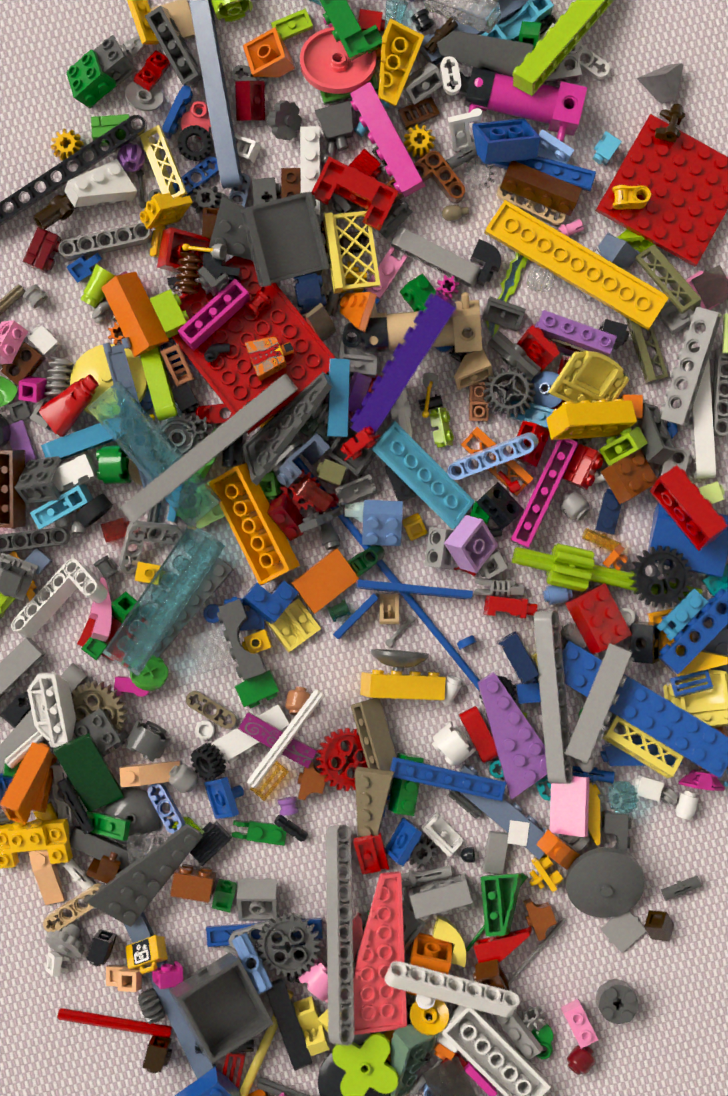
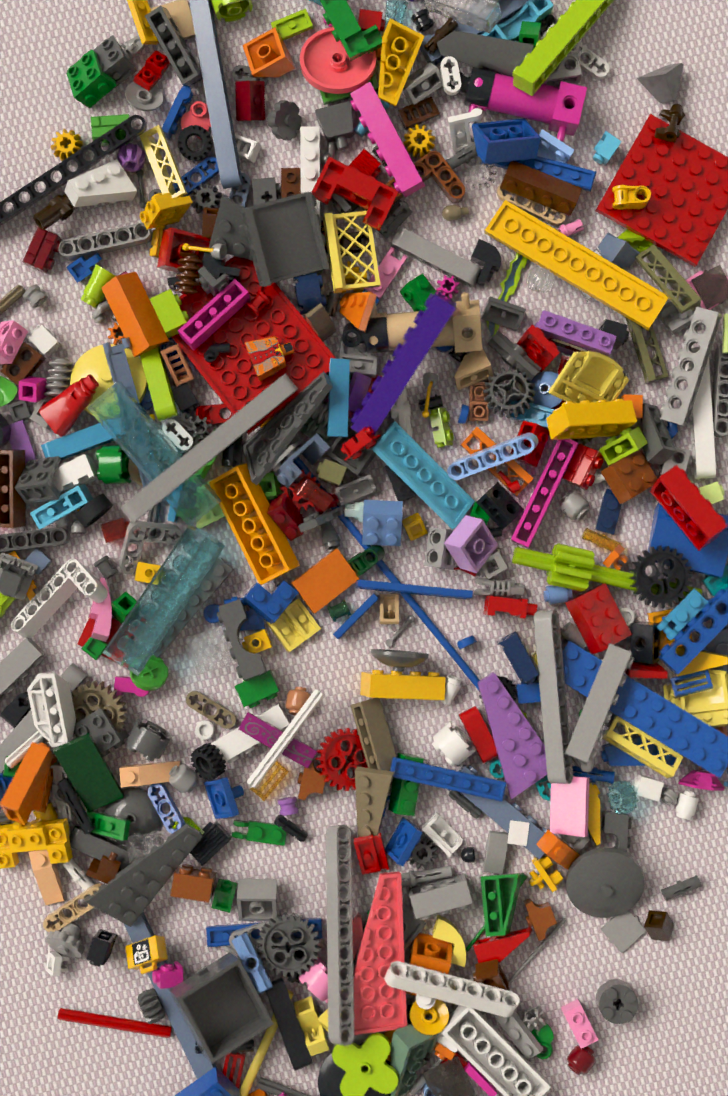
(123, 978): light nougat brick -> none
(157, 1054): dark brown brick -> none
(174, 438): none -> white beam
(463, 414): none -> blue tile
(645, 670): none -> red tile

